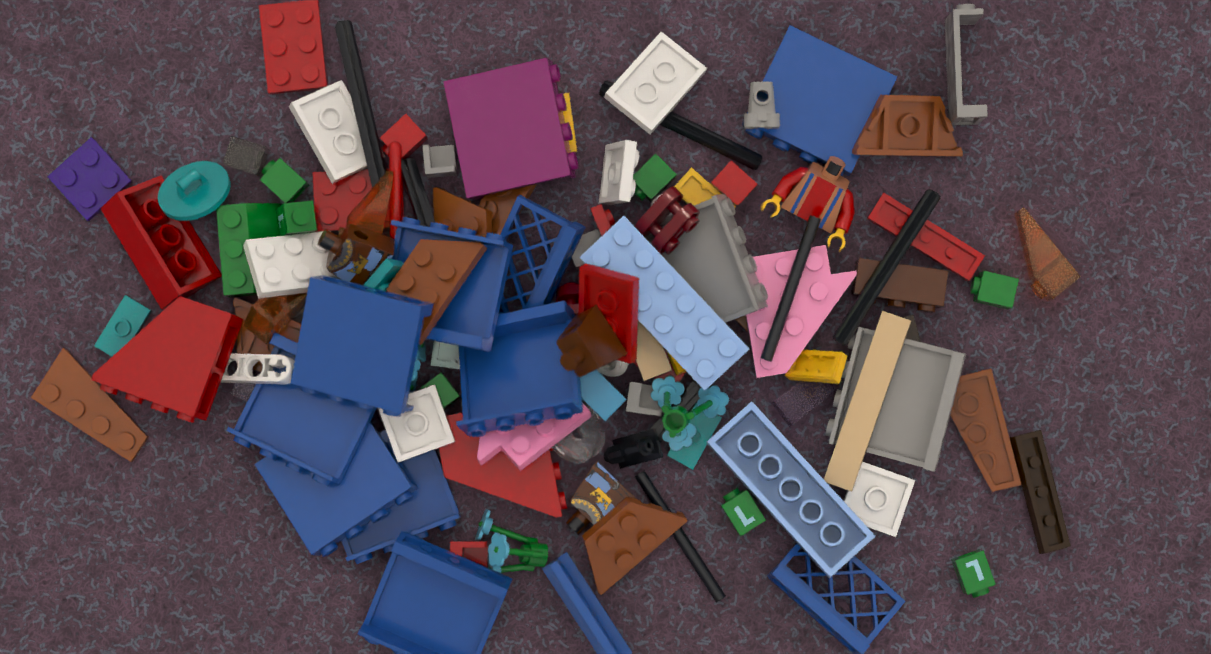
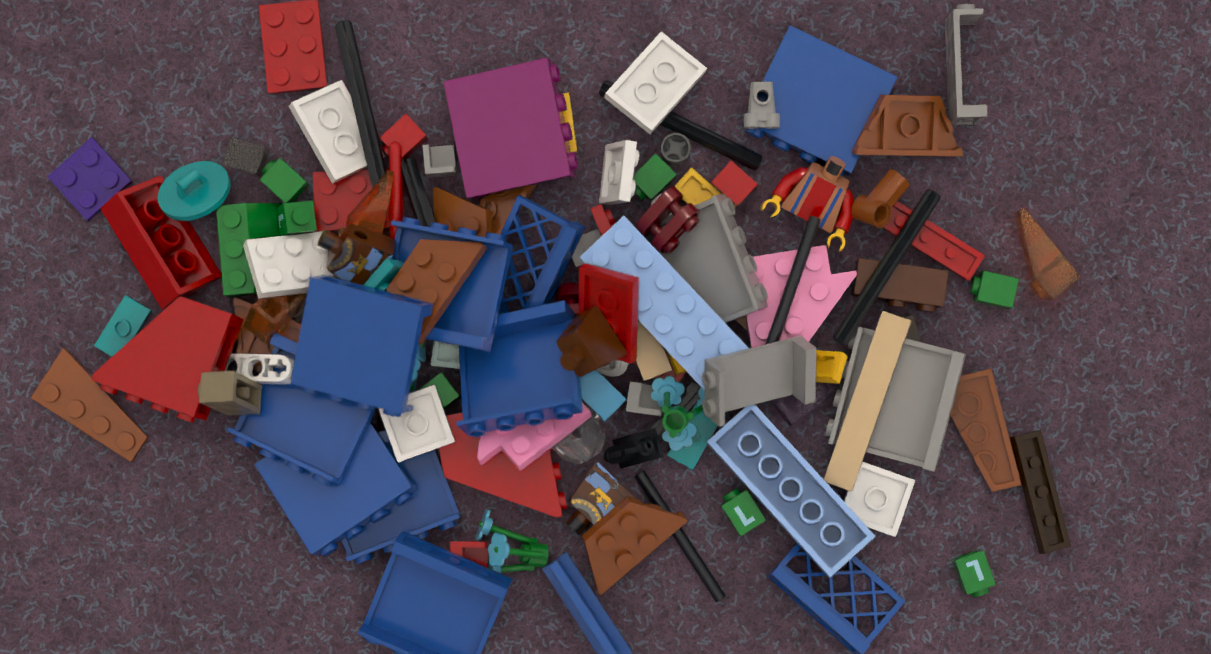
(230, 393): none -> dark tan brick
(678, 146): none -> dark grey wheel
(759, 376): none -> light grey panel
(877, 206): none -> dark orange piece

